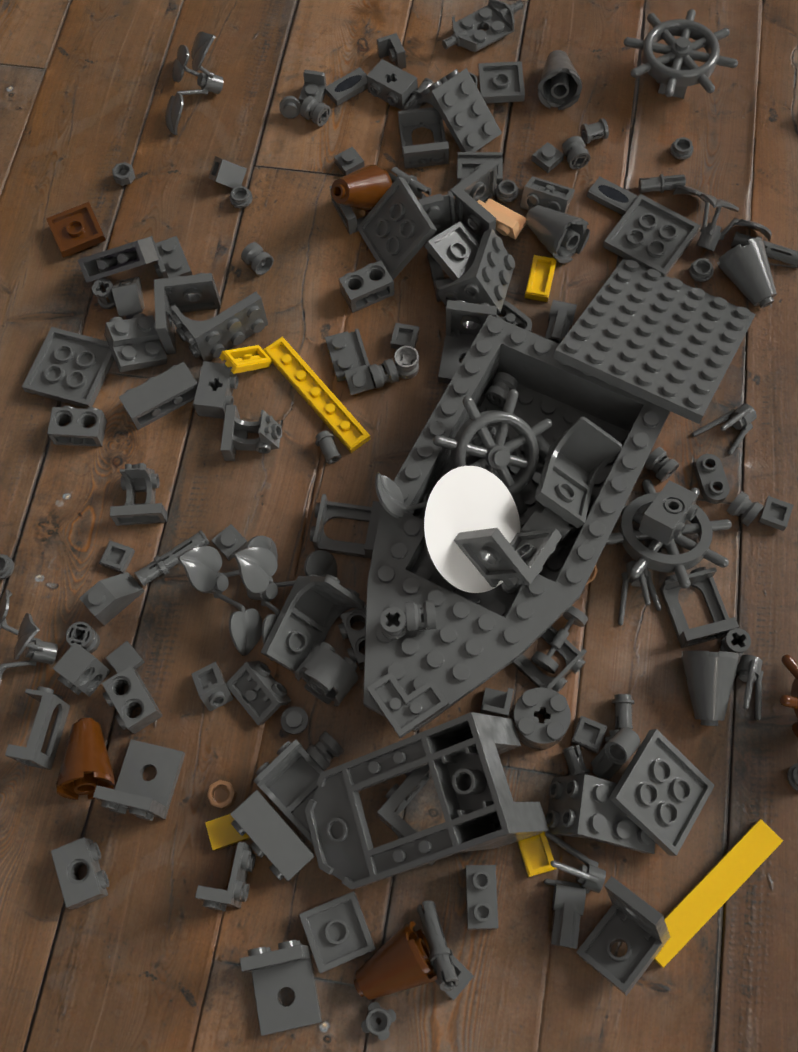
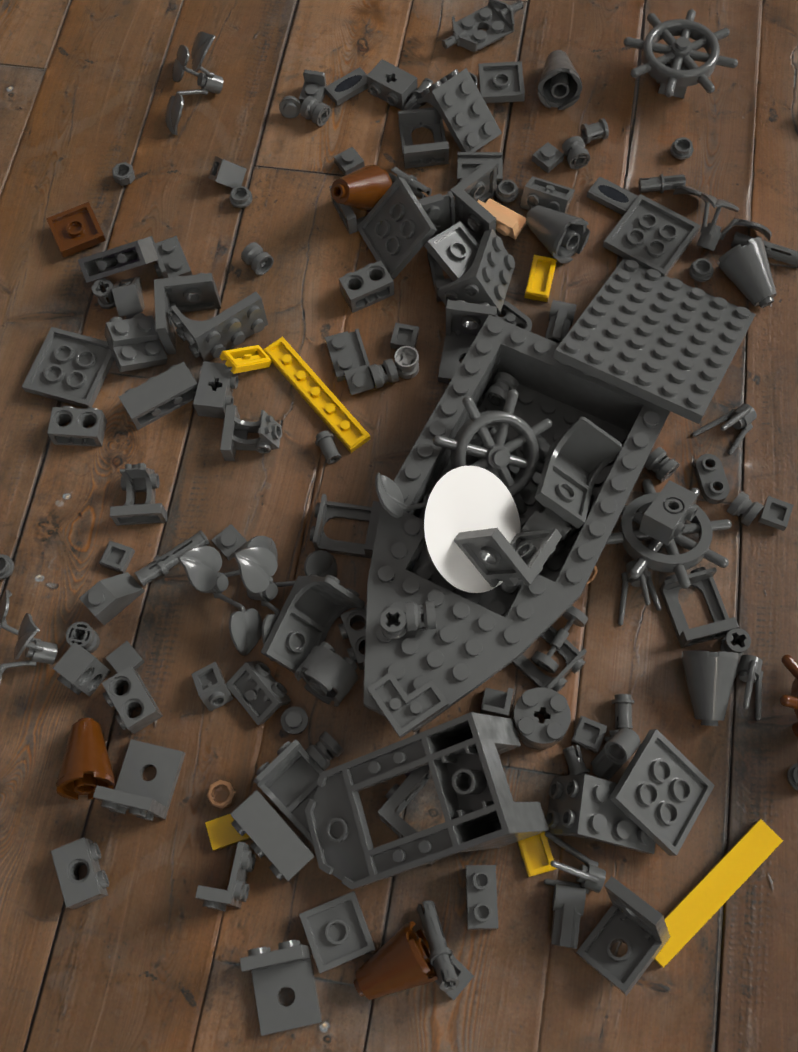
(31, 754): dark grey panel -> none
(370, 1024): dark grey plate -> none
(392, 47): dark grey bracket -> none

